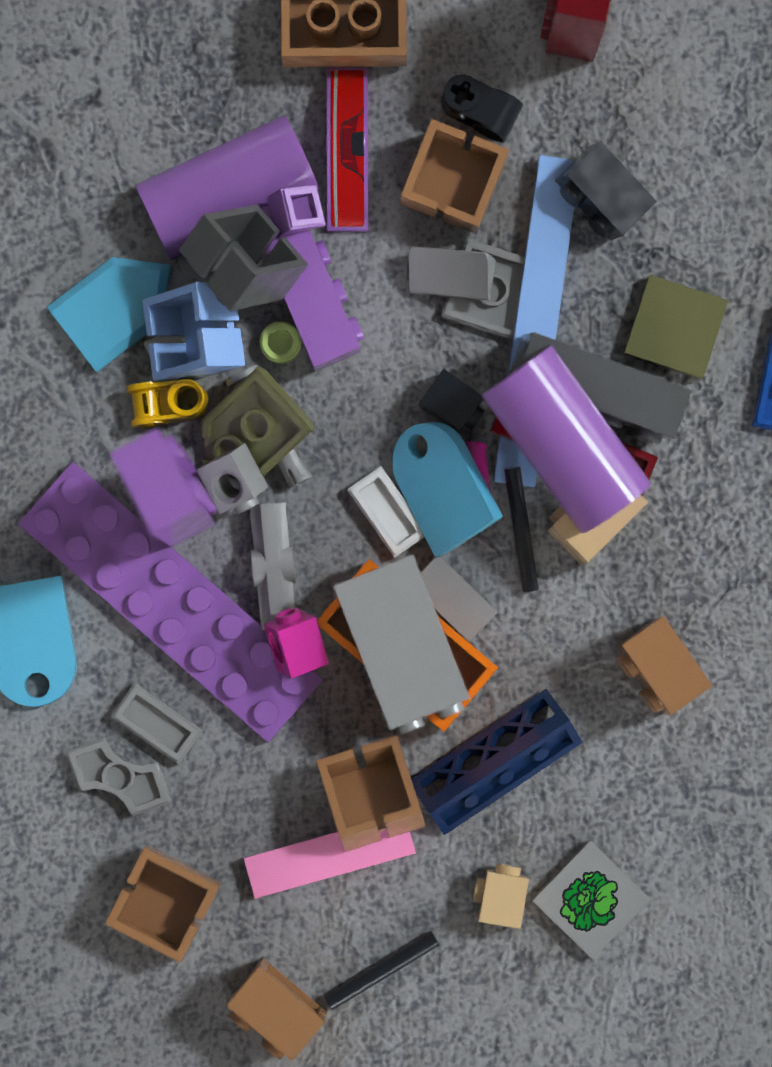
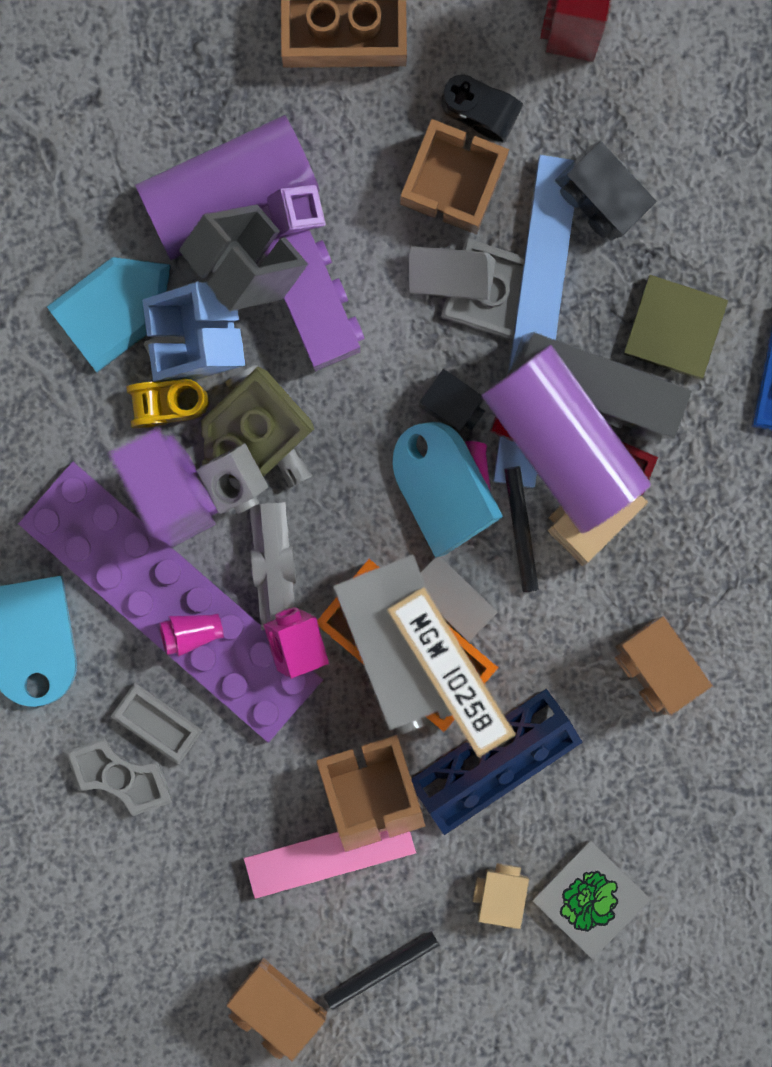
(163, 903): medium nougat piece -> none
(189, 632): none -> dark pink cone
(280, 342): yellowish green tile -> none
(347, 149): slope -> none
(386, 511): white tile -> none
(451, 672): none -> tile

